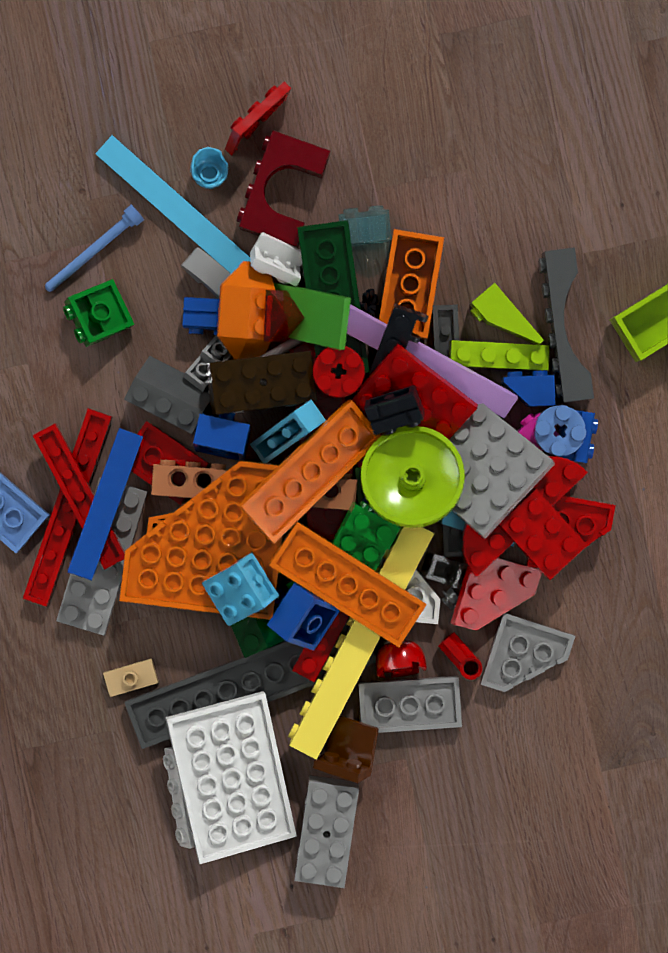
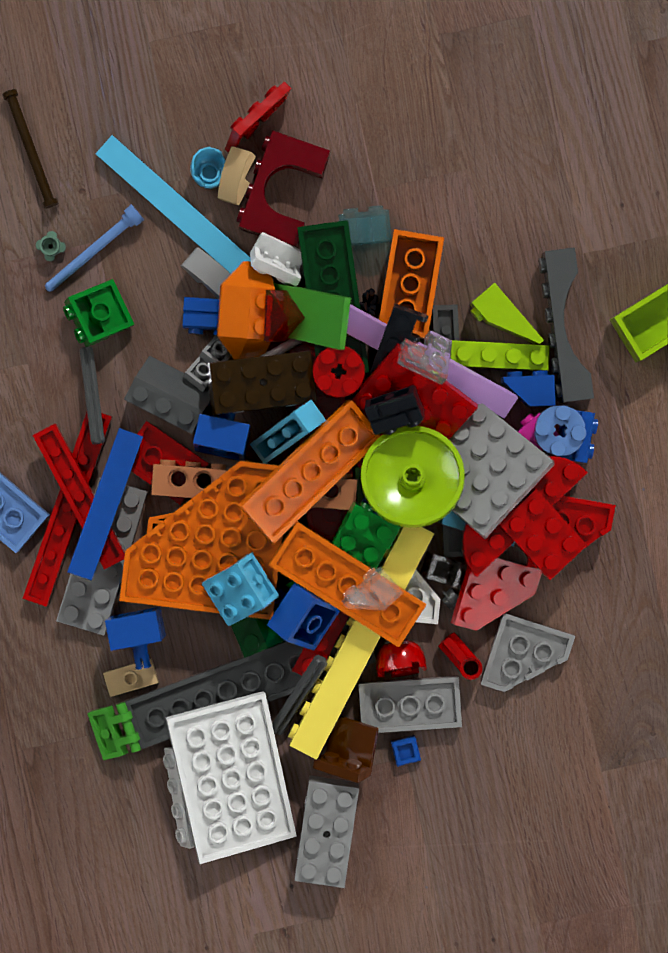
(11, 97): none -> dark brown bar
(43, 245): none -> sand green plate
(92, 395): none -> dark grey axle
(108, 732): none -> bright green plate
(136, 631): none -> blue brick
(232, 180): none -> tan slope
(299, 694): none -> dark grey axle
(373, 593): none -> clear slope
(405, 750): none -> blue tile
(430, 360): none -> clear plate

